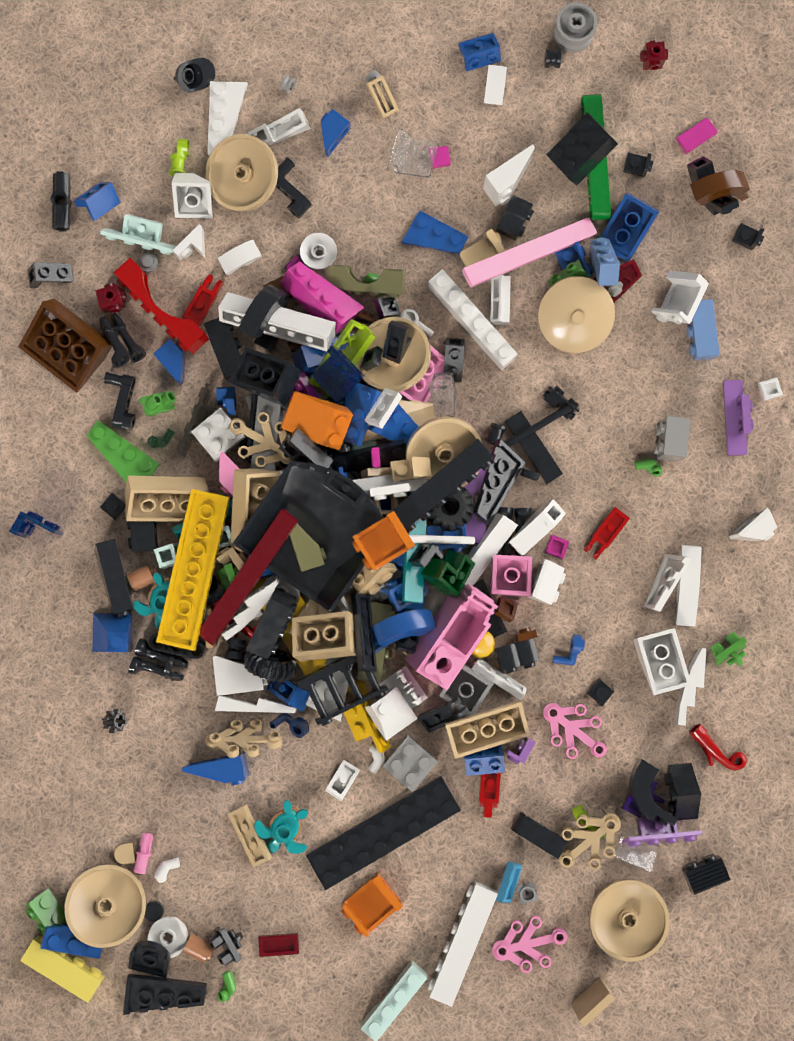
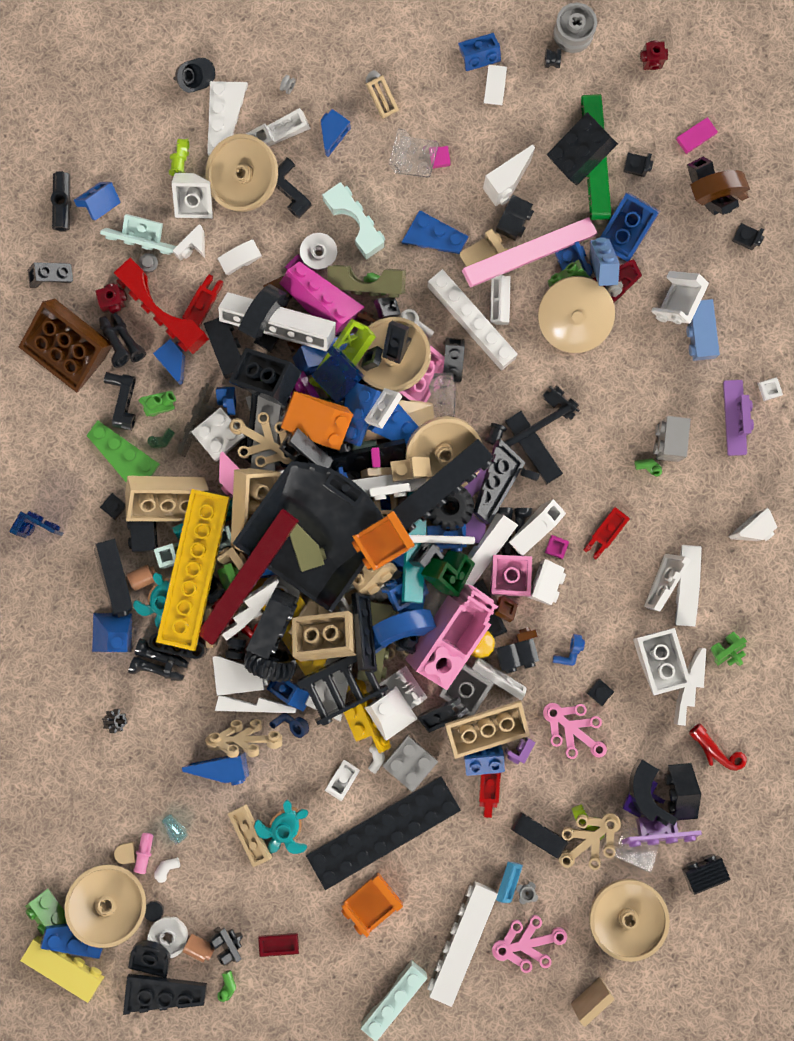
(174, 829): none -> clear light blue cone
(340, 202): none -> light aqua arch

